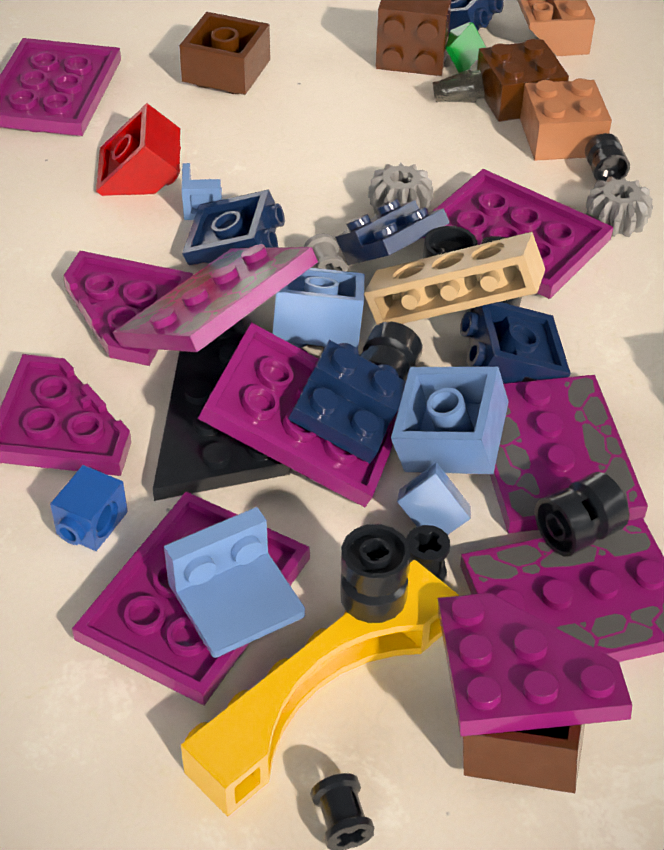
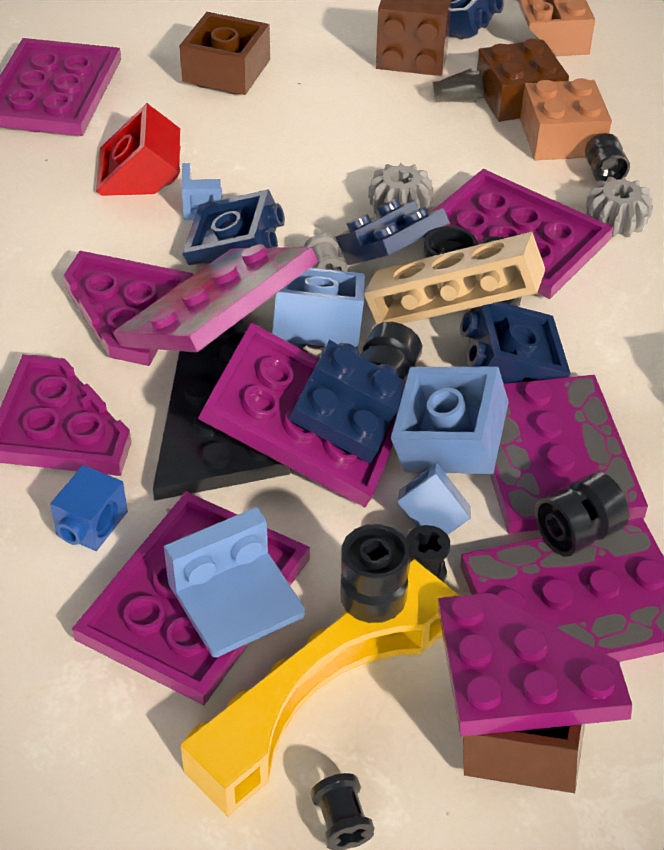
(464, 46): slope -> none

